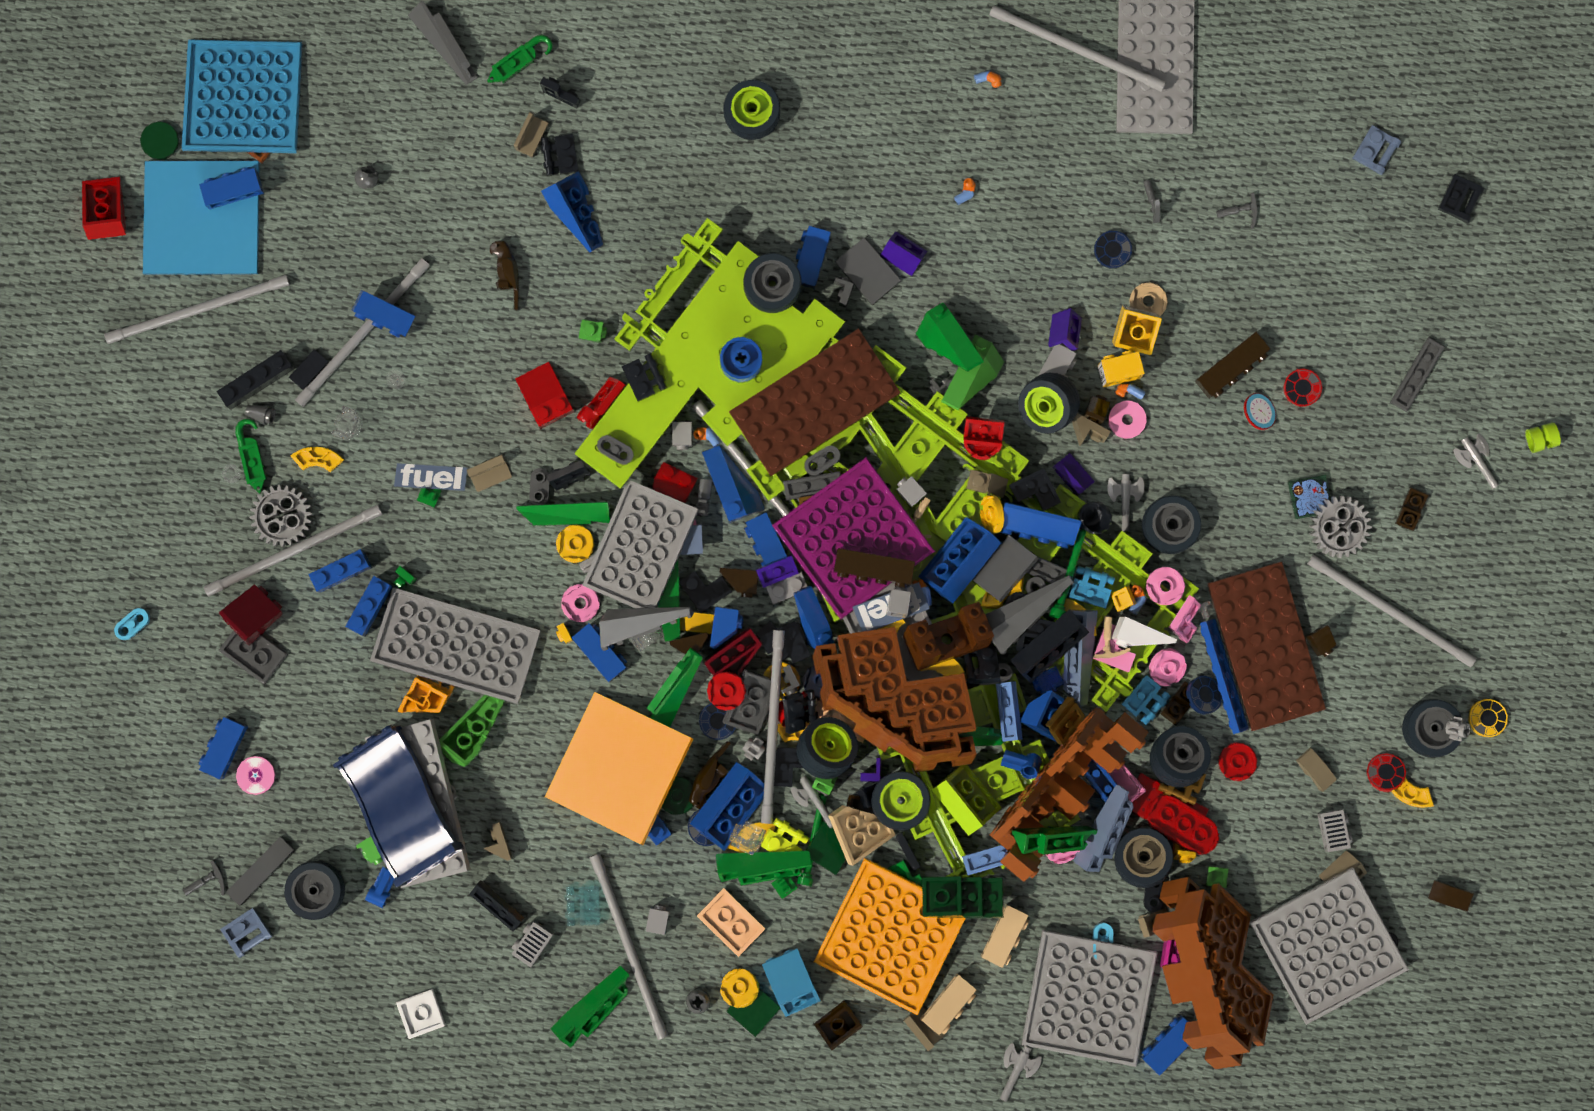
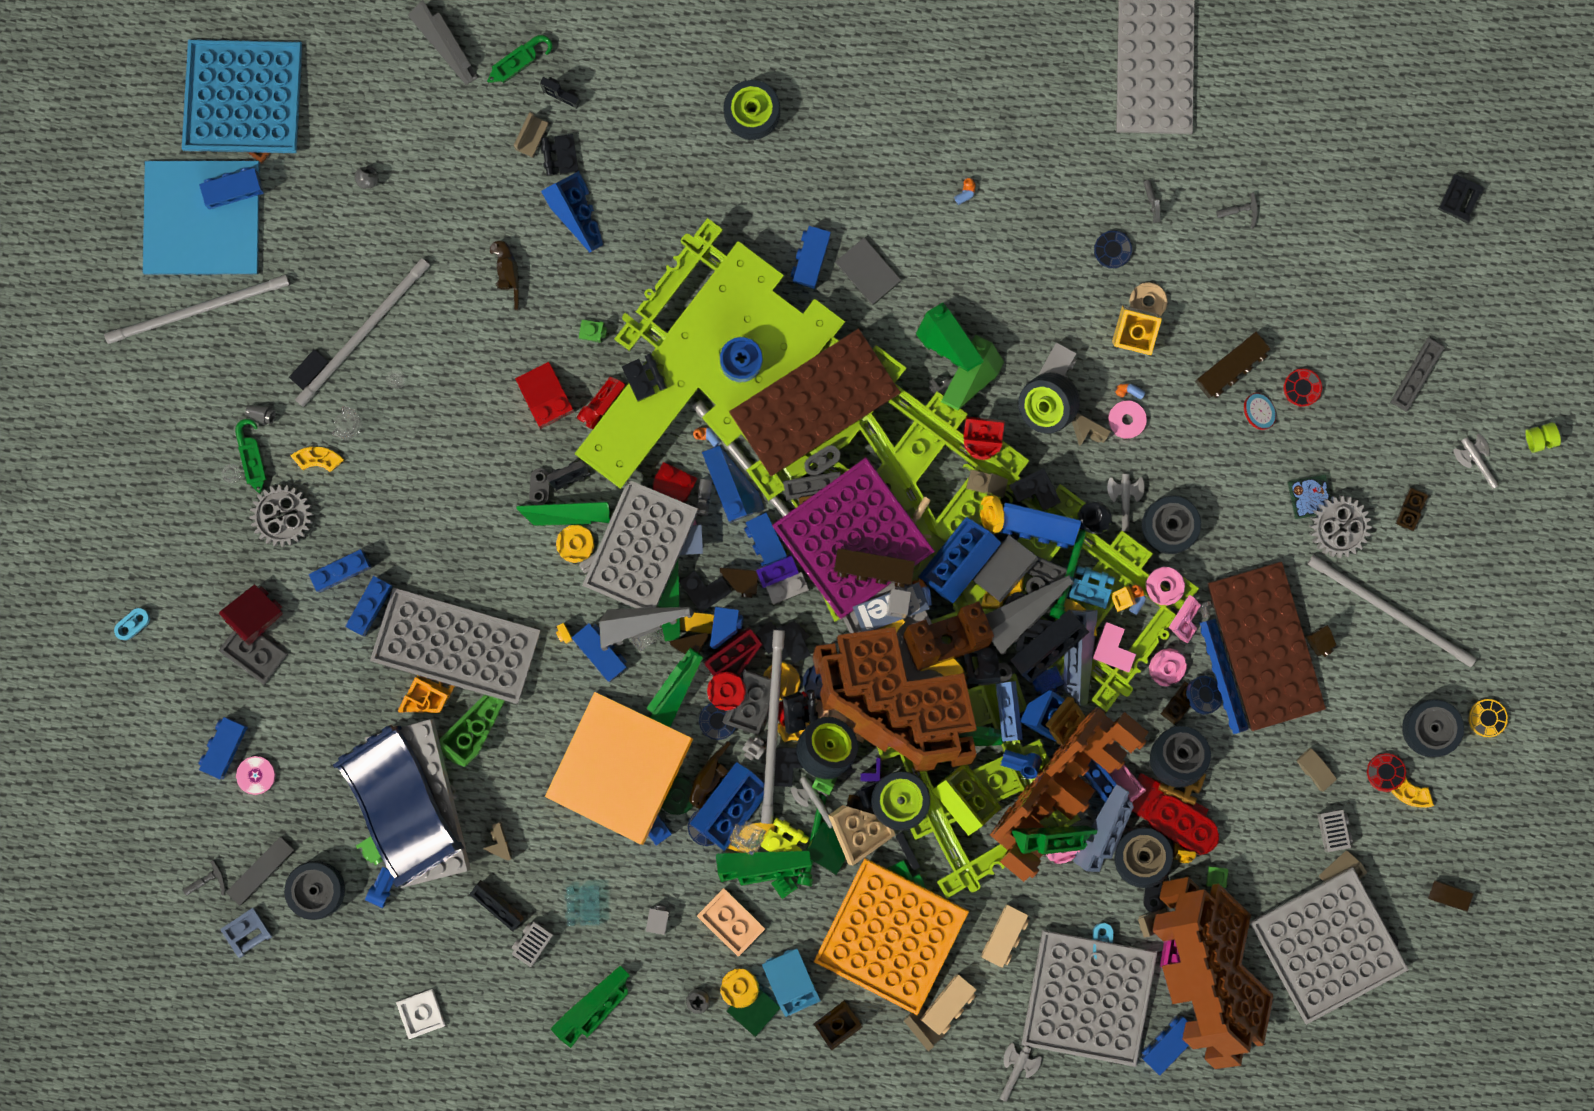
(103, 208): red slope -> none
(159, 140): dark green tile -> none
(221, 584): light grey piece -> none
(255, 379): black brick -> none
(382, 314): blue brick -> none
(404, 577): green tile -> none
(429, 496): green tile -> none
(430, 477): sticker -> none
(489, 473): dark tan panel -> none
(586, 613): bright pink tile -> none
(600, 871): light grey piece -> none
(615, 450): dark grey plate -> none
(682, 435): light grey brick -> none
(777, 269): wheel -> none
(789, 676): dark grey bracket -> none
(813, 619): blue slope -> none
(844, 294): dark grey bracket -> none
(903, 253): dark purple panel -> none
(910, 491): light grey brick -> none
(962, 897): dark green slope -> none
(984, 859): medium blue plate -> none
(988, 76): arm -> none
(1006, 16): light grey piece -> none
(1065, 329): dark purple panel -> none
(1073, 474): dark purple panel -> none
(1097, 409): dark brown slope -> none
(1107, 637): tan piece -> none
(1120, 369): yellow brick -> none
(1134, 634): white slope -> none
(1141, 695): dark azure plate -> none
(1237, 761): red tile -> none
(1370, 147): sand blue plate -> none
(1457, 728): light grey gear -> none

